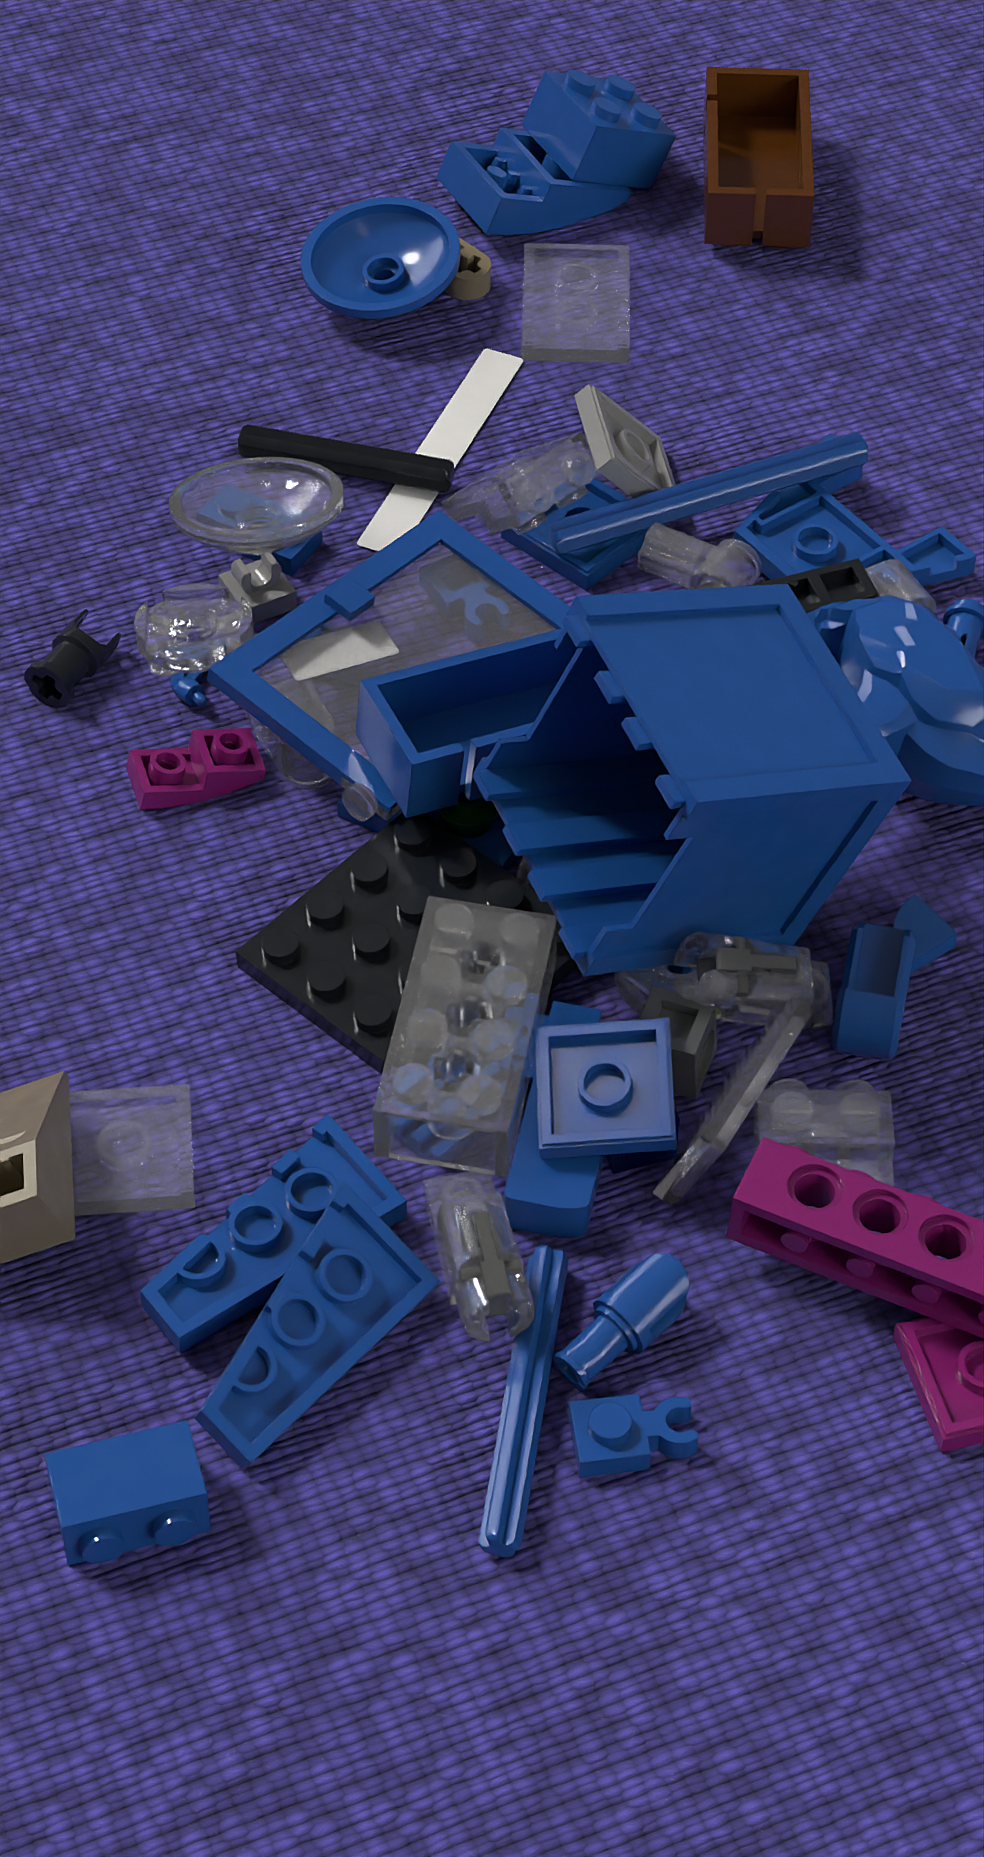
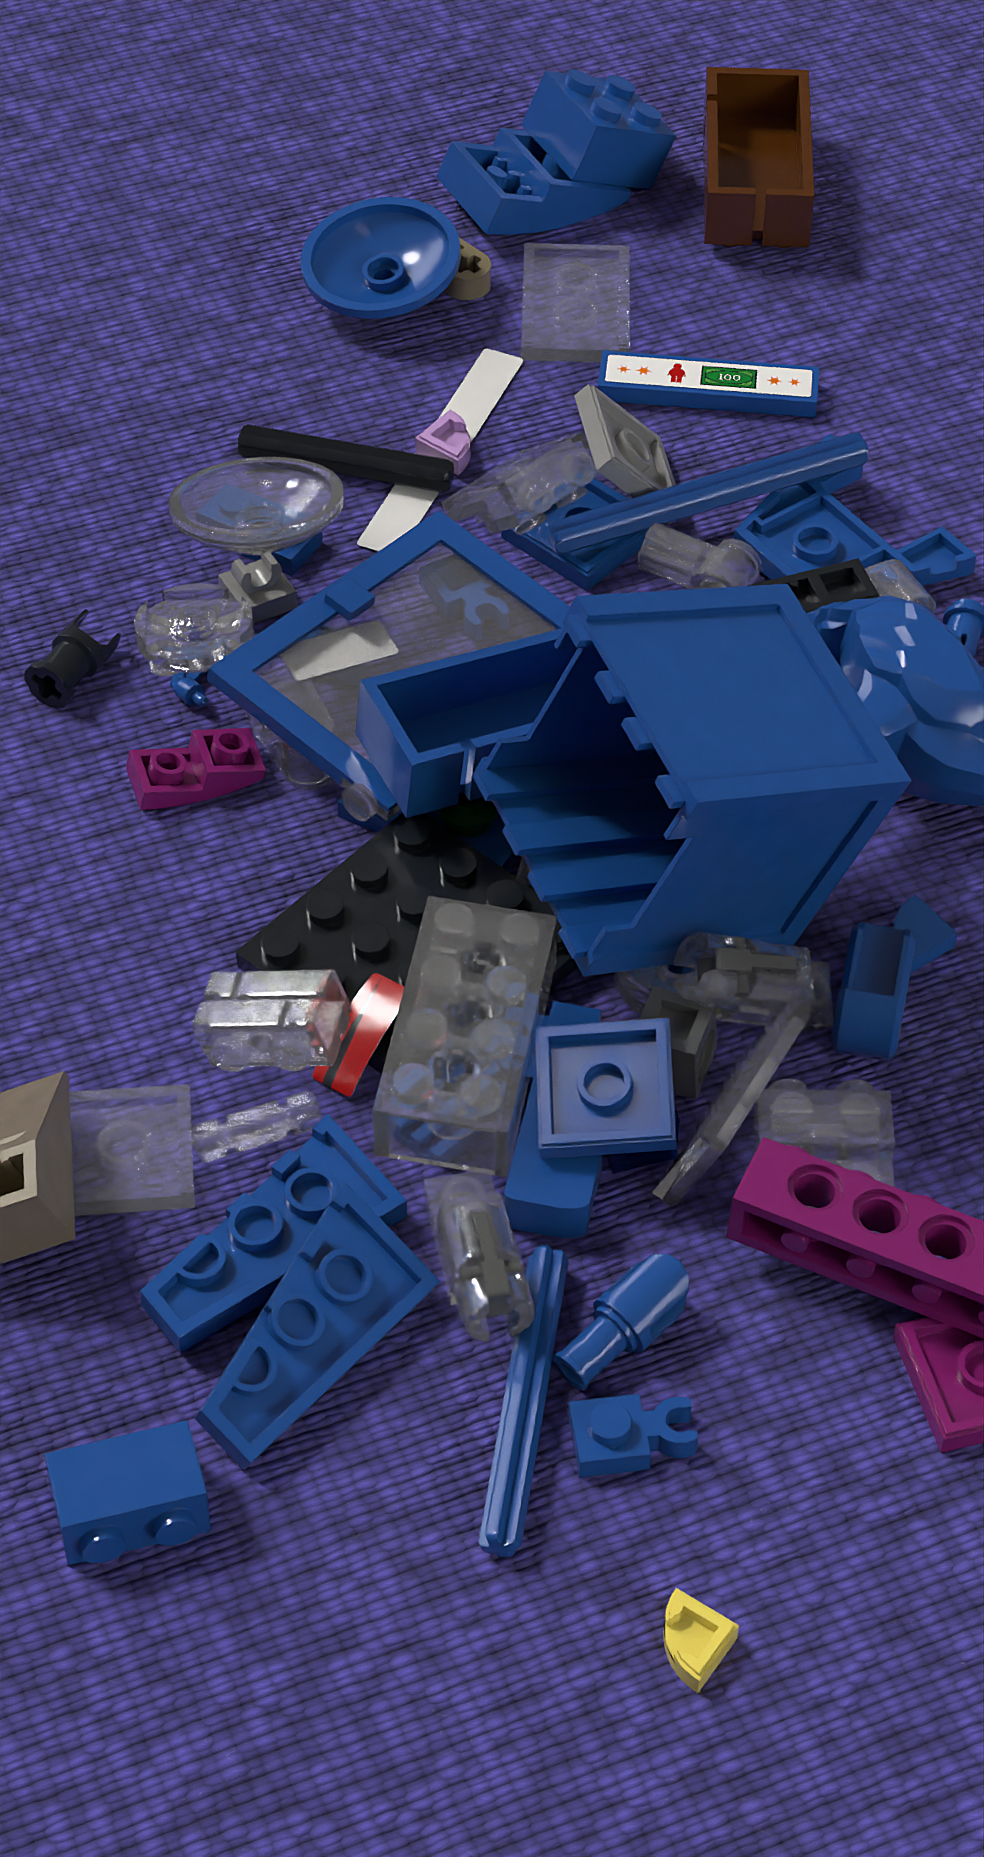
(255, 1126): none -> clear axle
(272, 1019): none -> clear brick
(371, 1016): none -> red sticker
(447, 440): none -> lavender tile
(695, 1638): none -> light yellow tile
(709, 383): none -> tile

